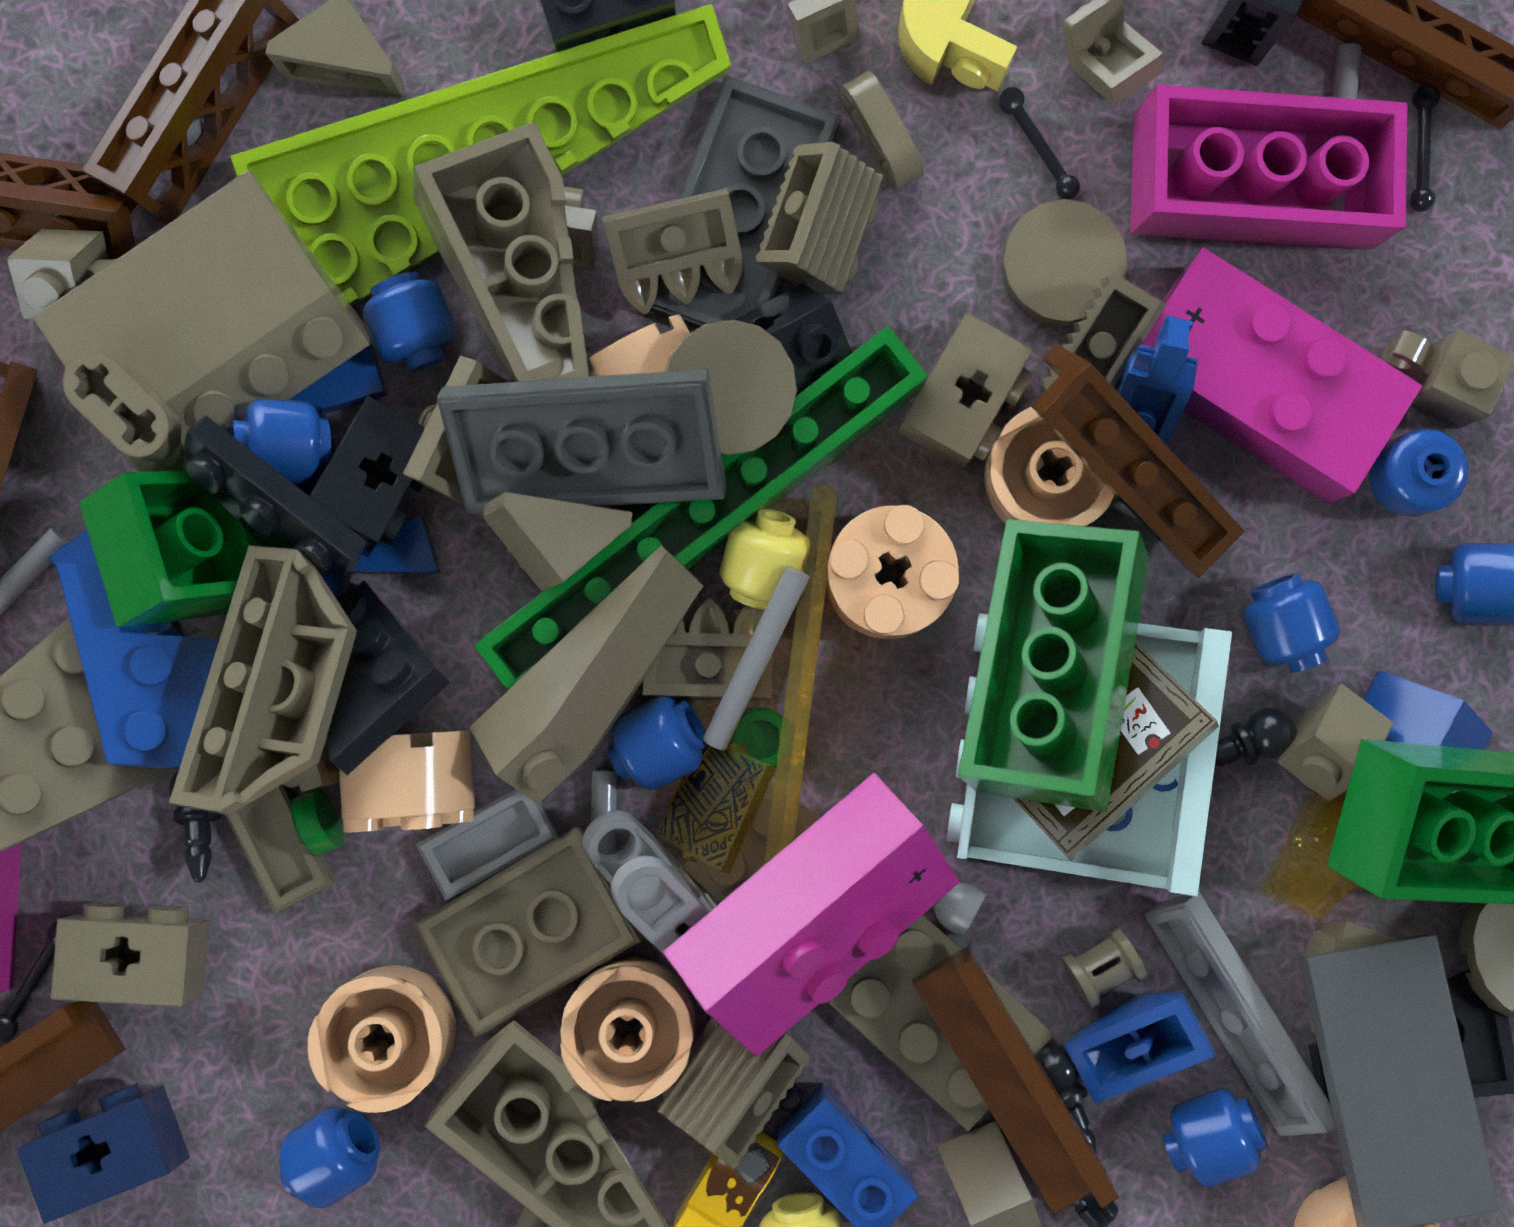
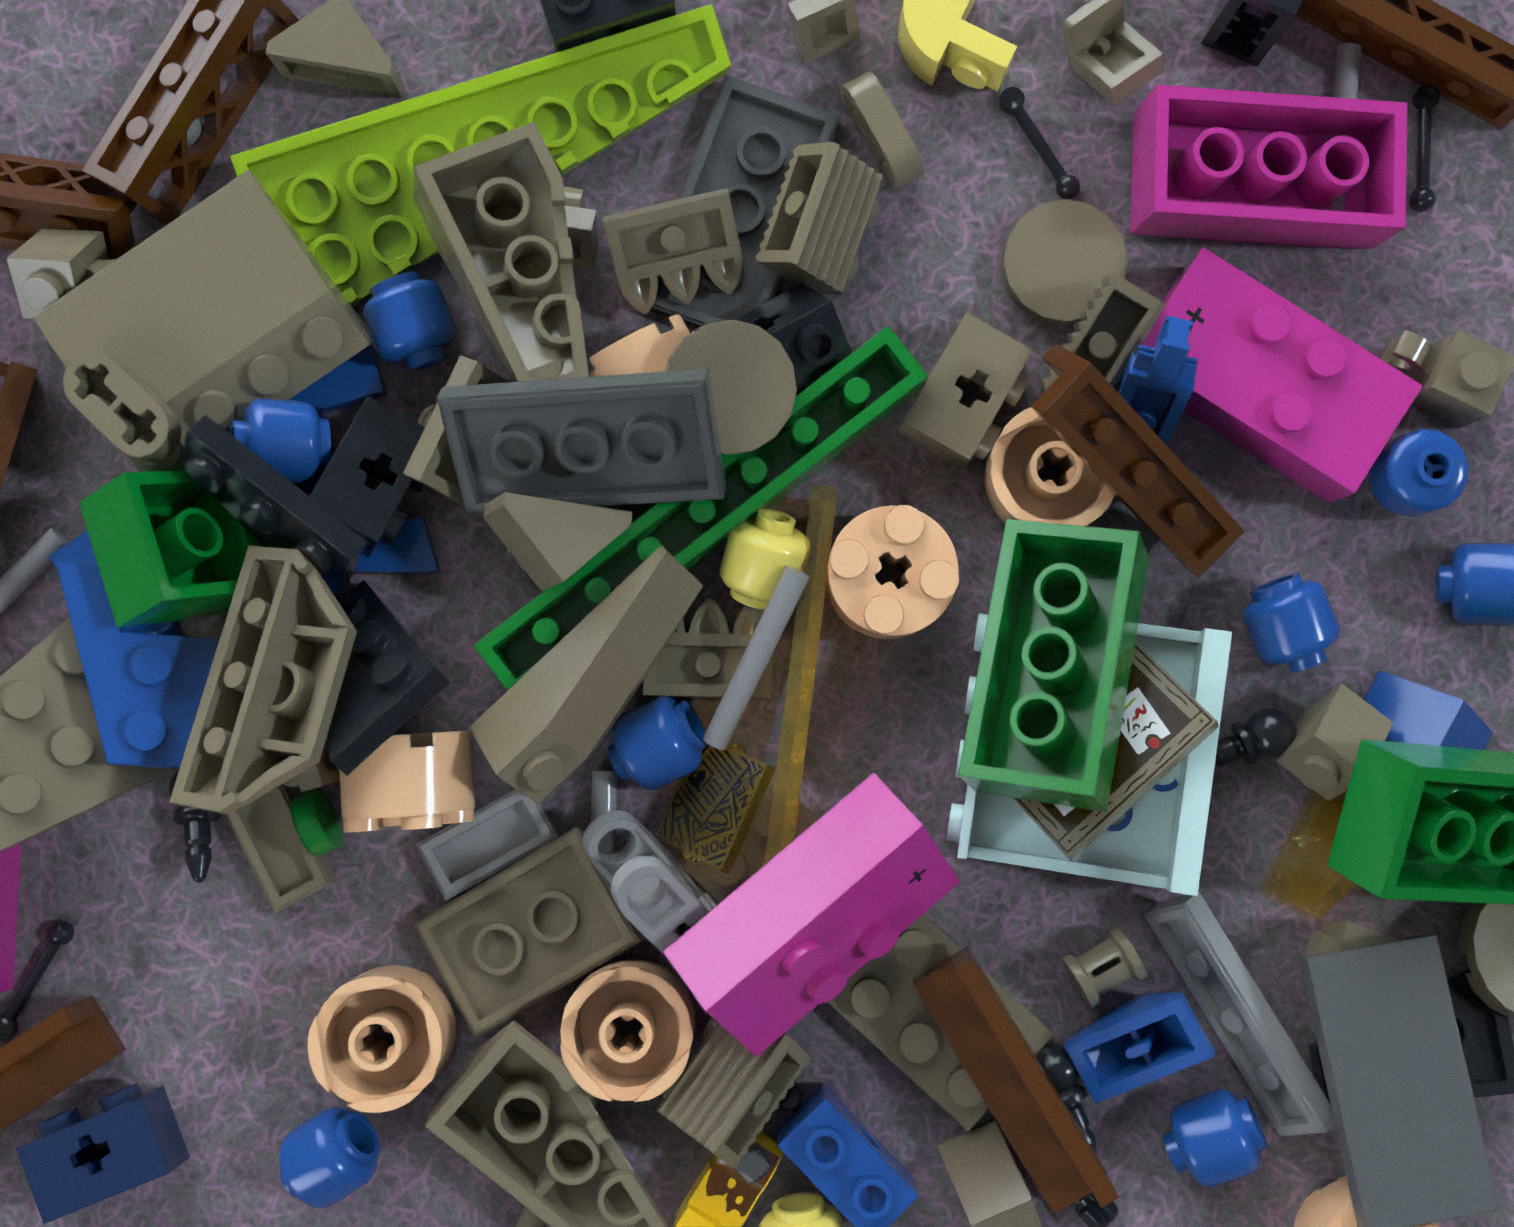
(95, 969): dark tan brick -> none
(760, 734): green tile -> none
(959, 908): light grey hinge -> none

